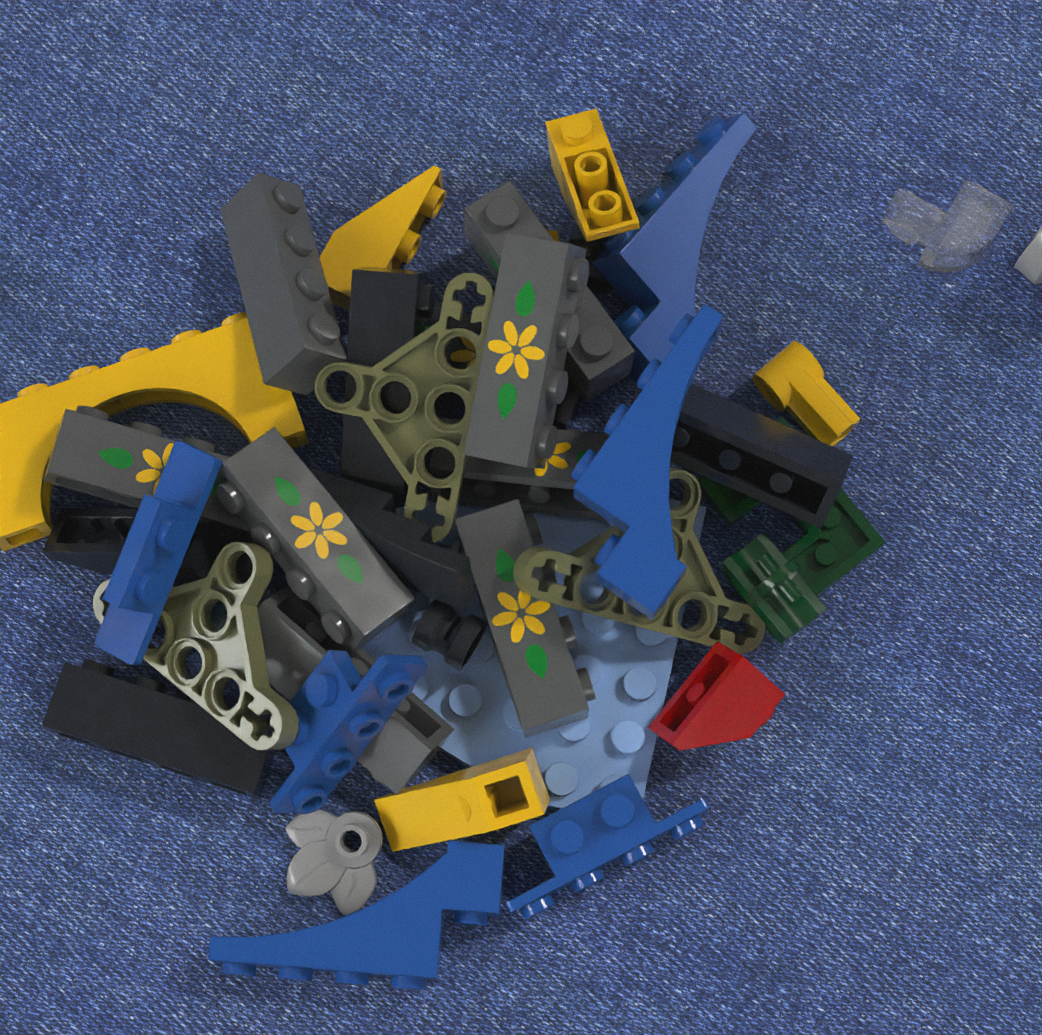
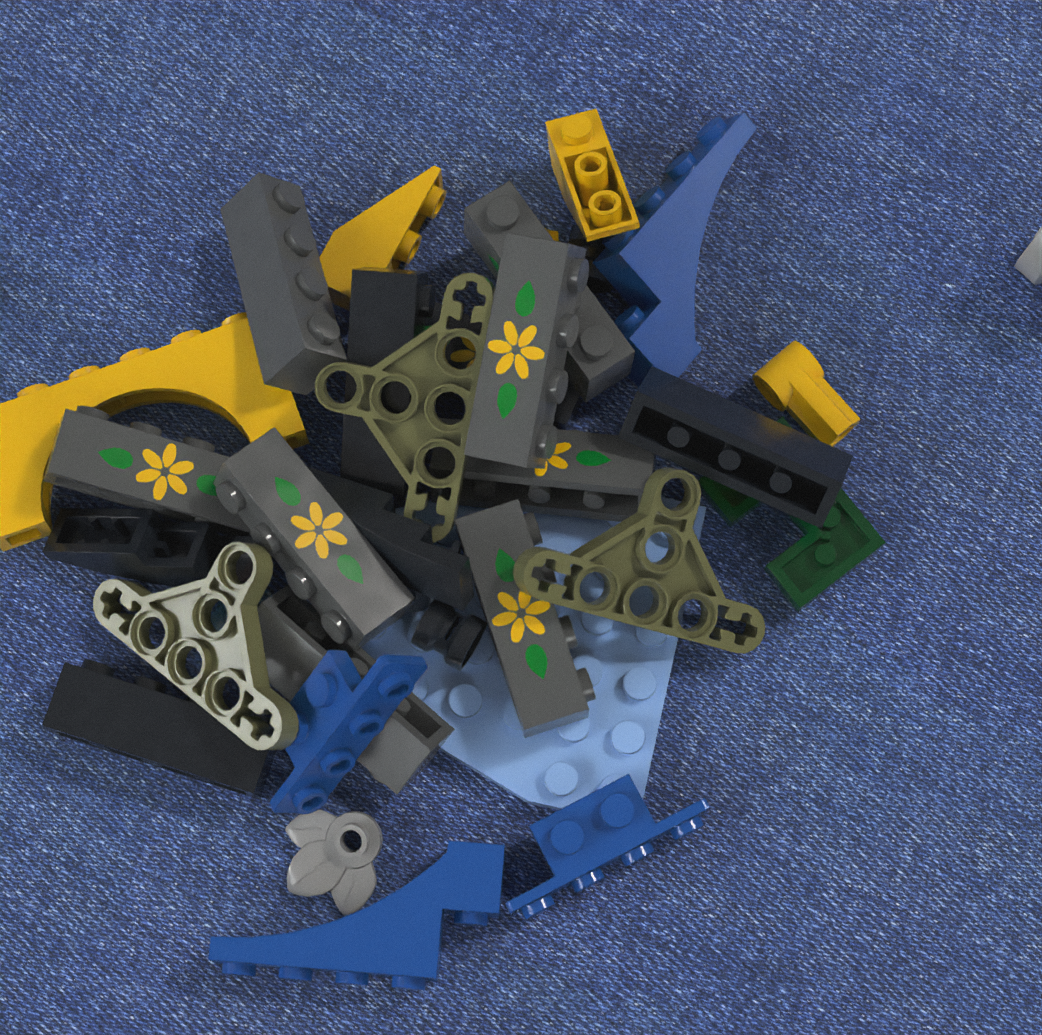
(155, 552): blue bracket -> none
(465, 802): yellow slope -> none
(631, 472): blue arch -> none
(717, 702): red slope -> none
(772, 587): dark green hips -> none
(950, 238): clear brick -> none

